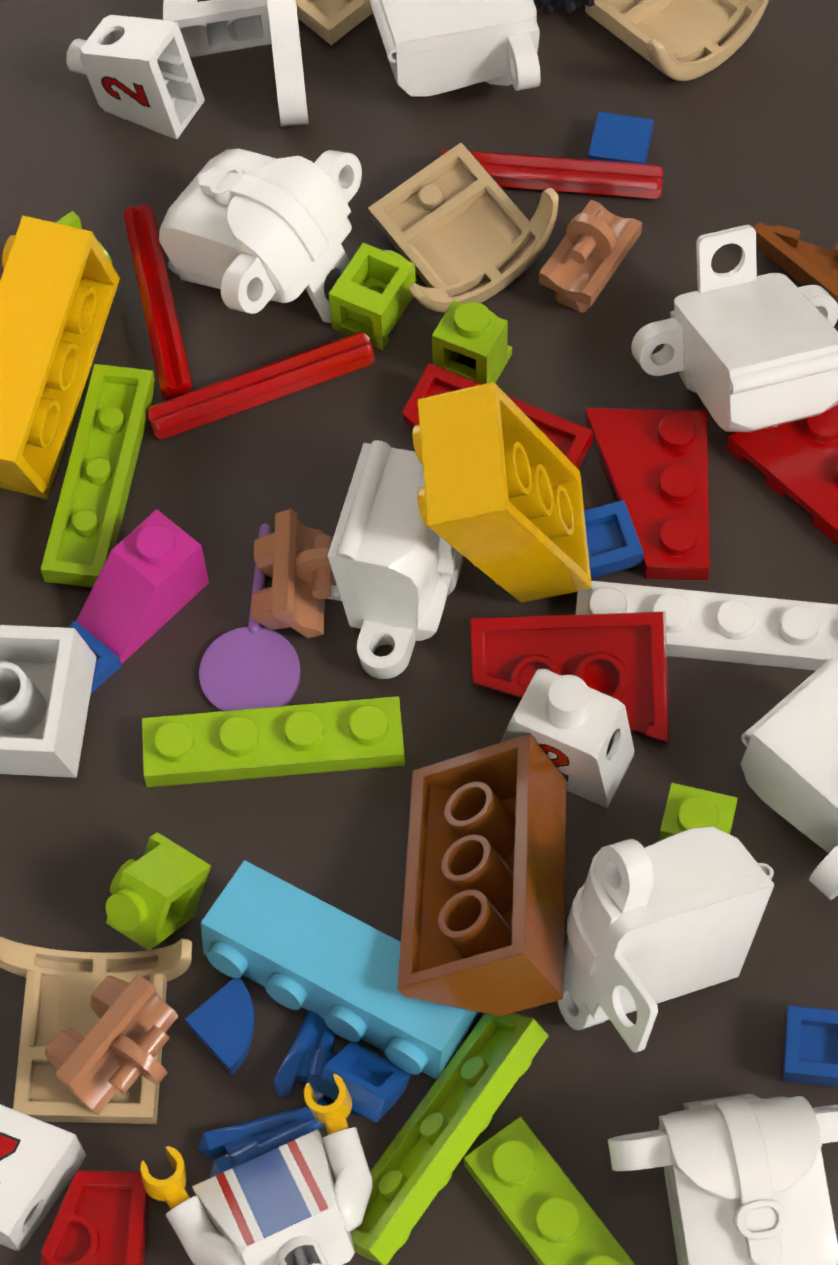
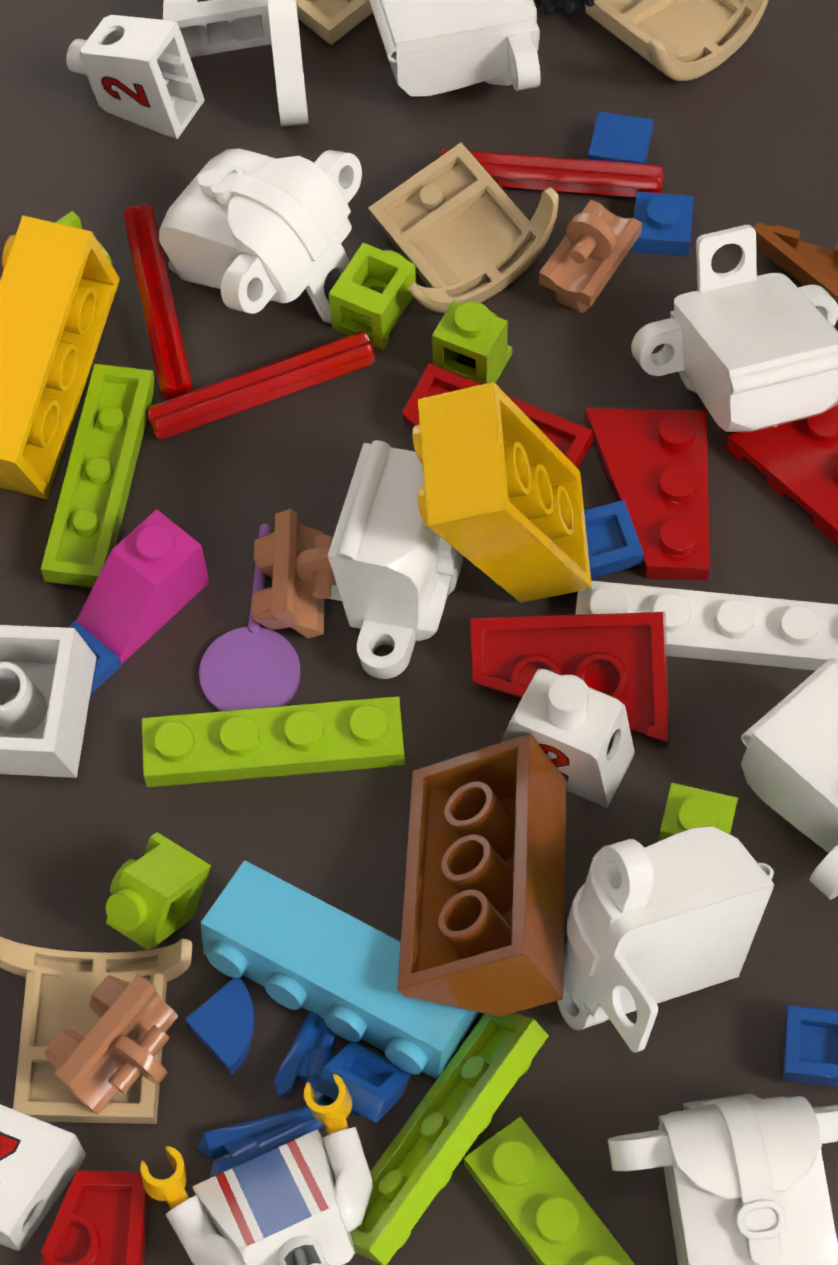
(665, 223): none -> blue plate

